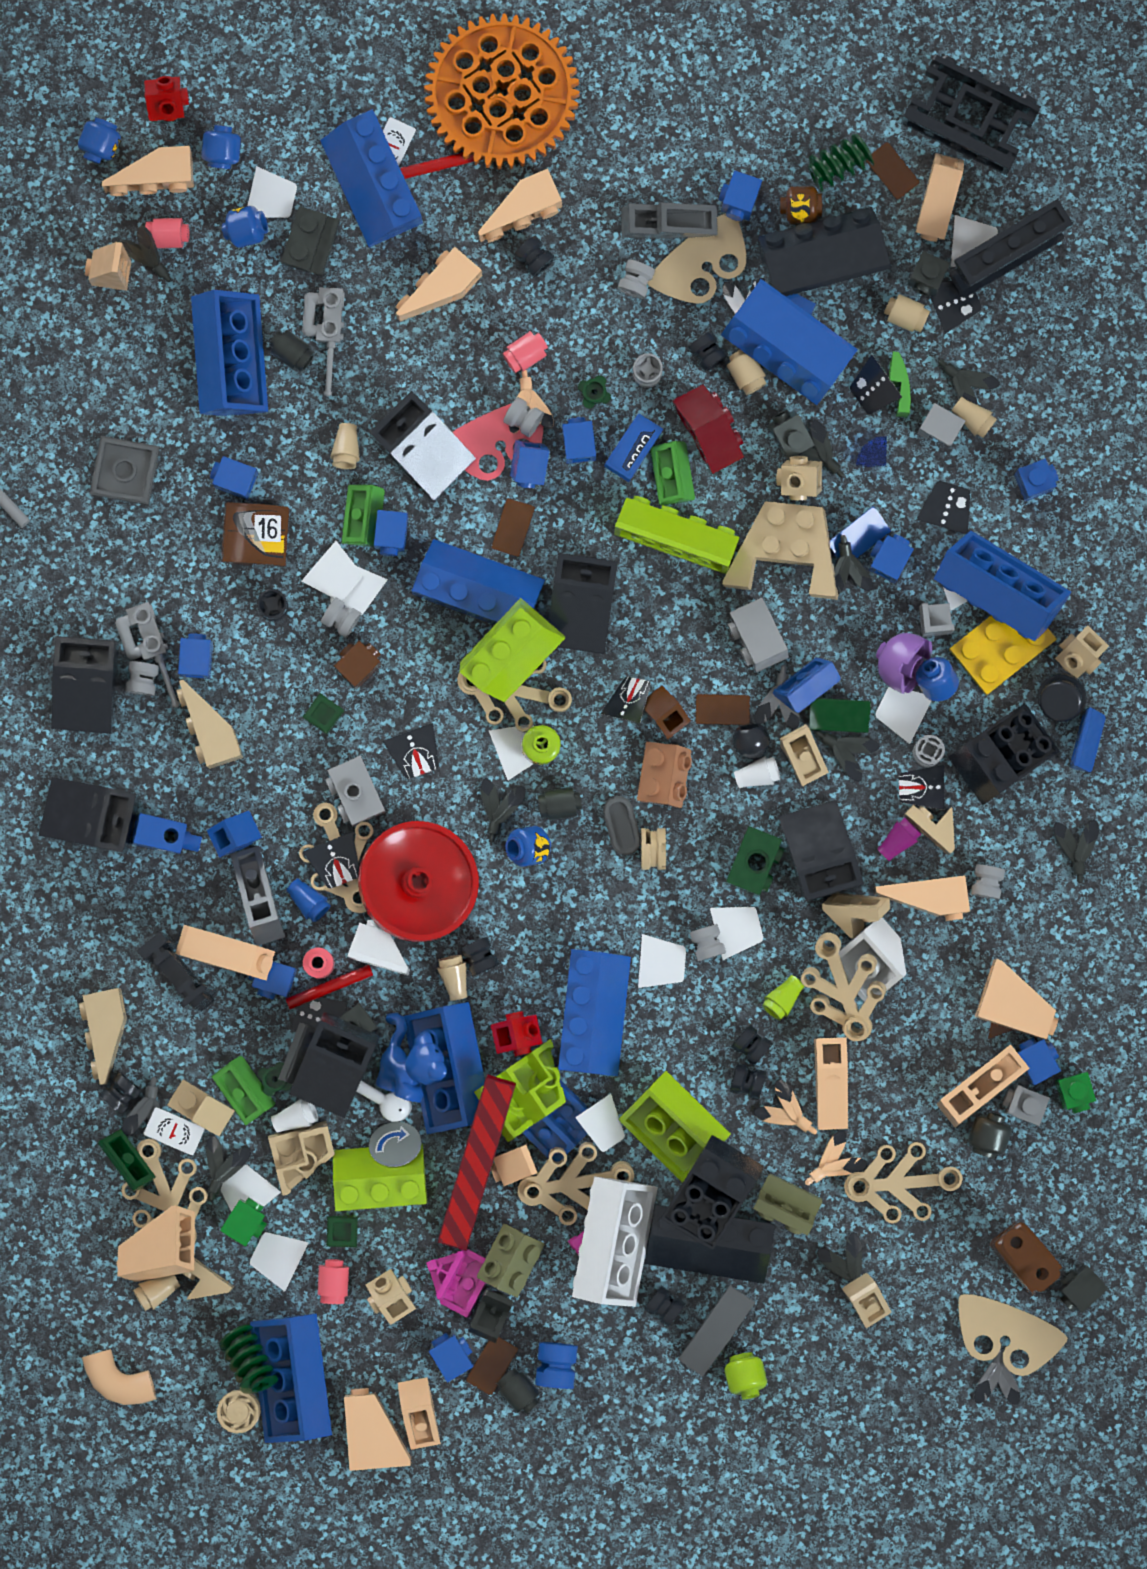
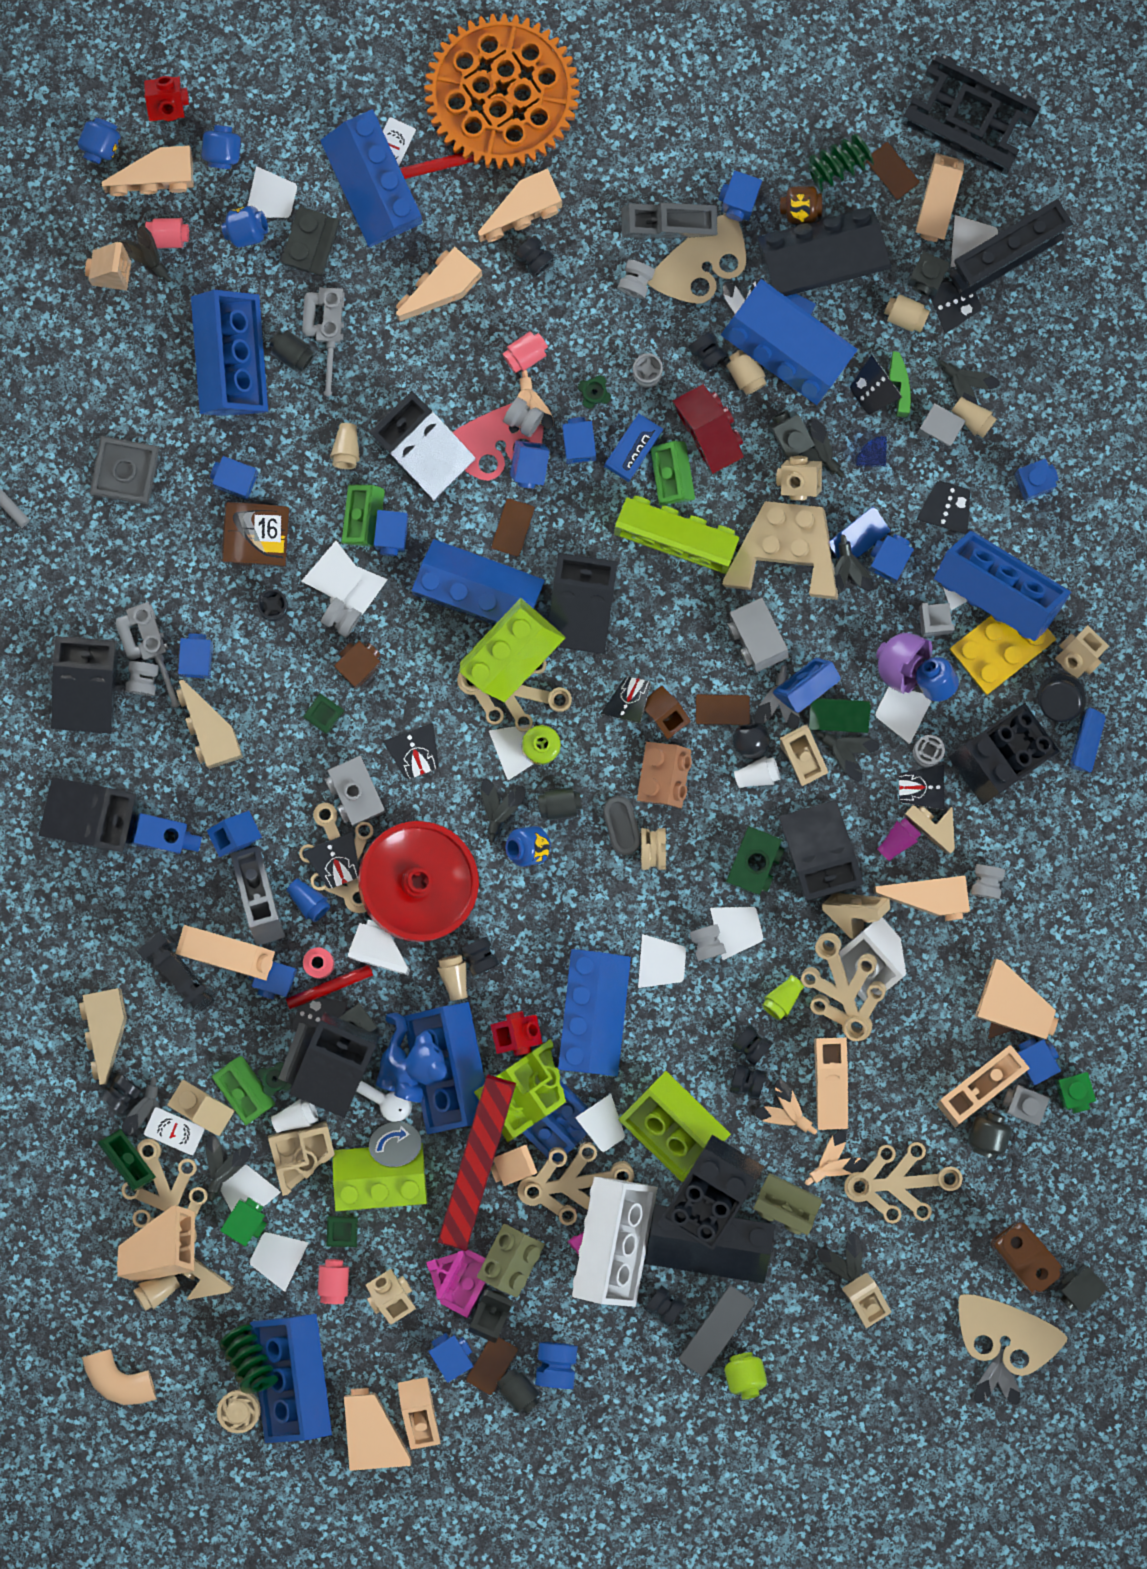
(1080, 851): pearl dark grey piece -> none

